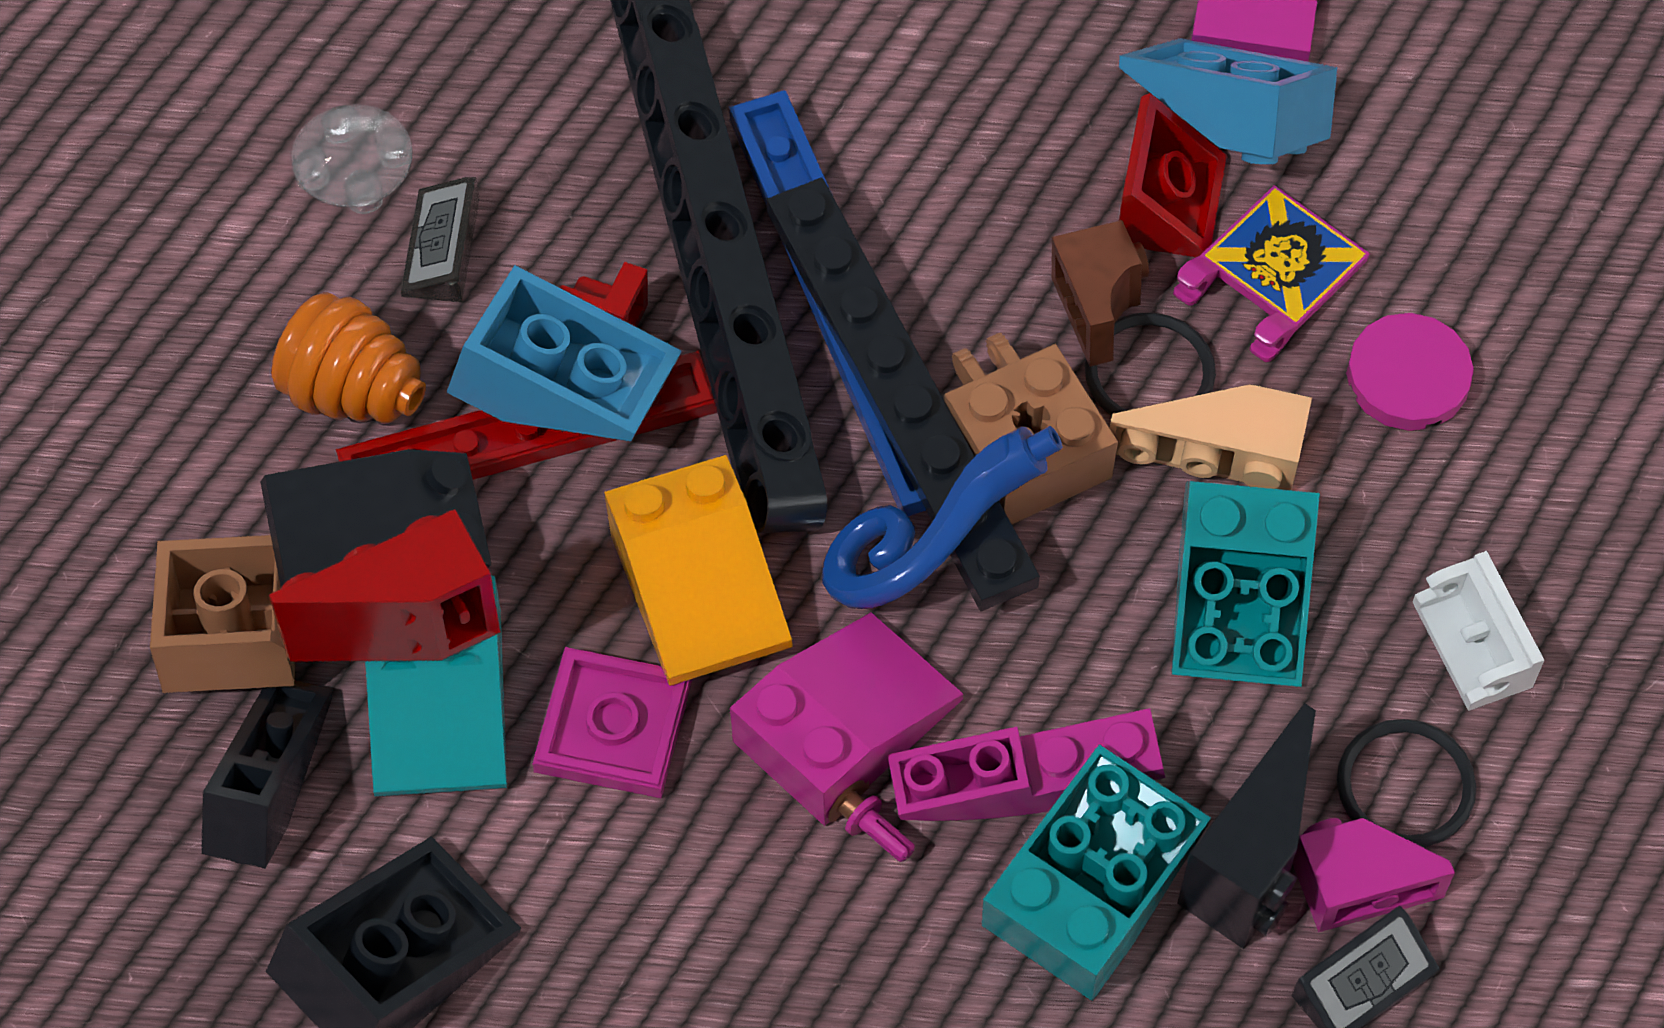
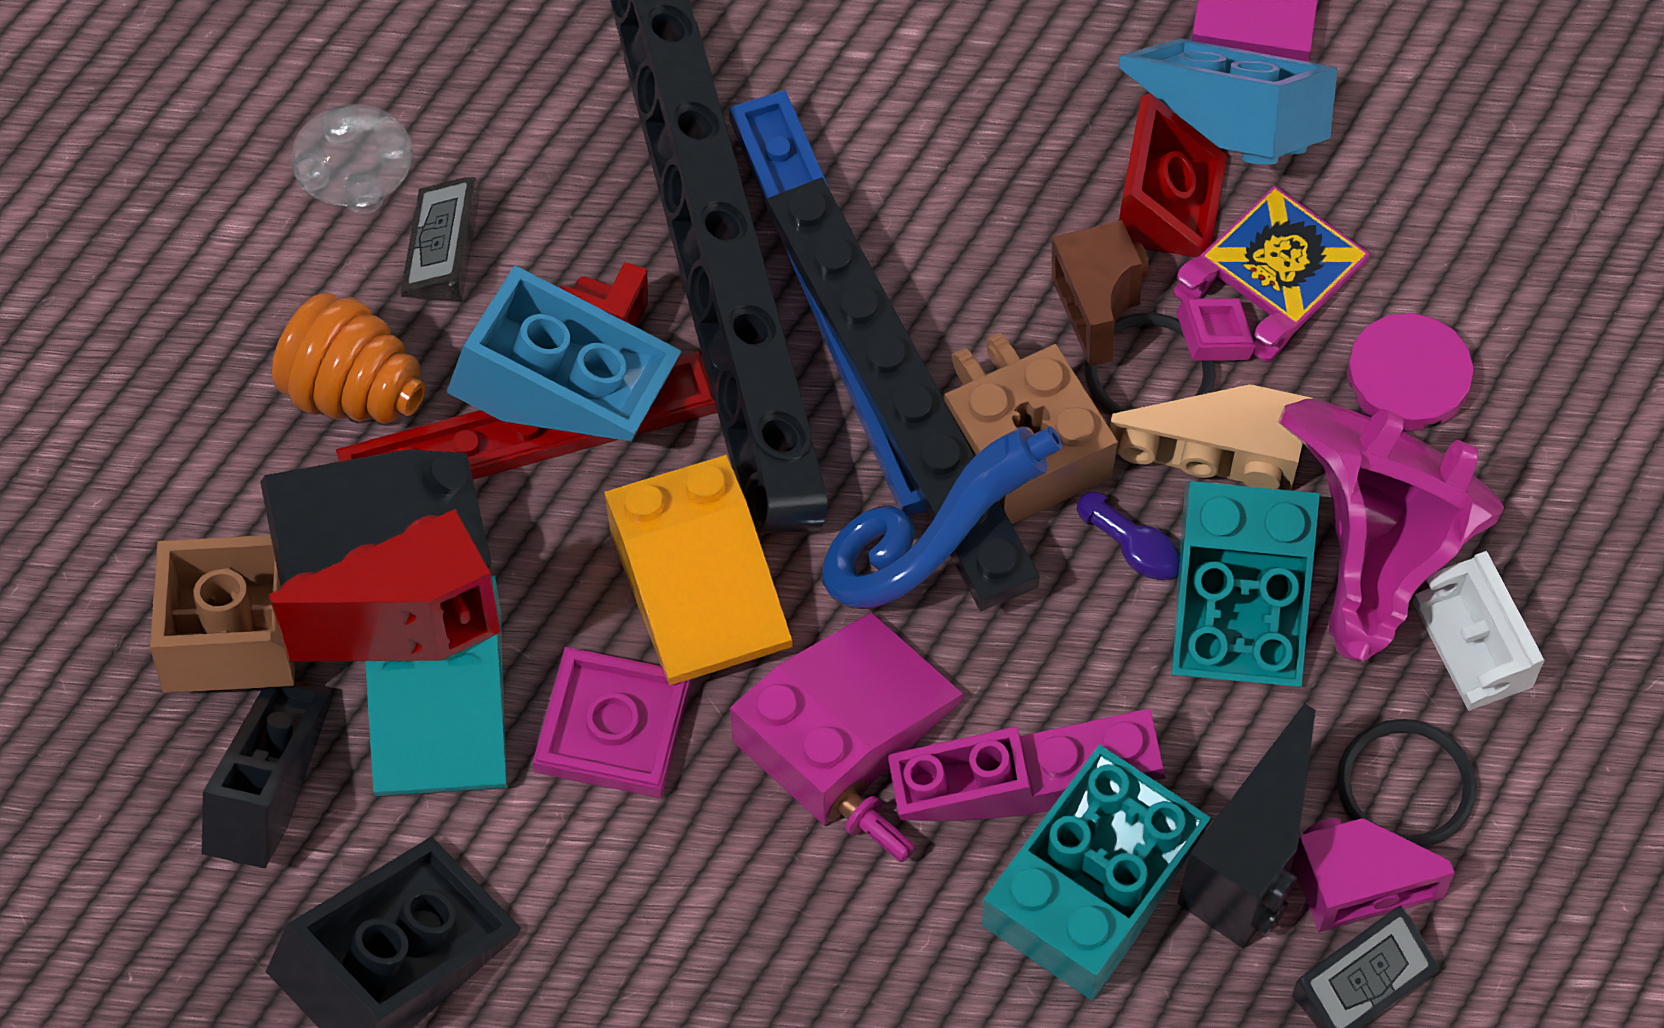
(1142, 546): none -> dark purple piece
(1215, 329): none -> dark pink tile
(1395, 514): none -> dark pink animal

